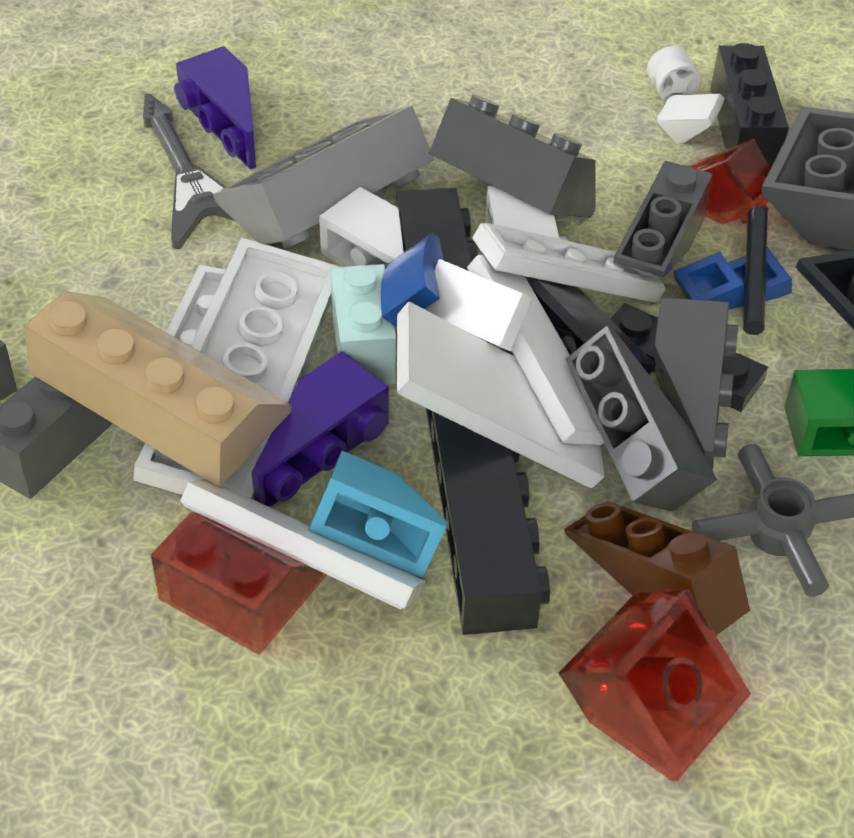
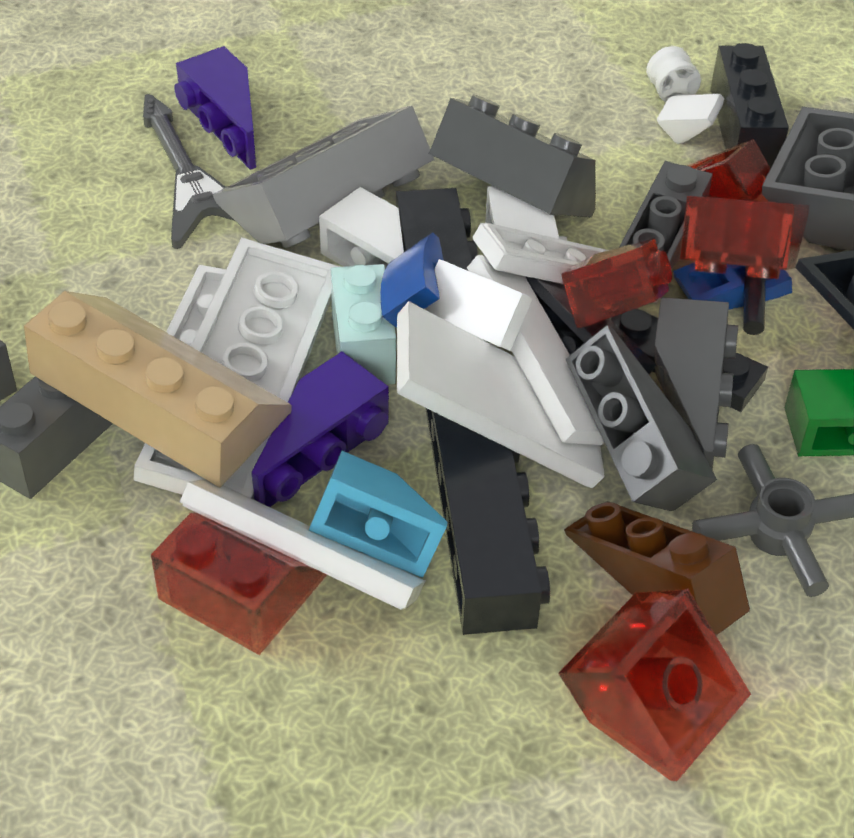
(617, 281): none -> clear red slope
(742, 233): none -> clear red slope

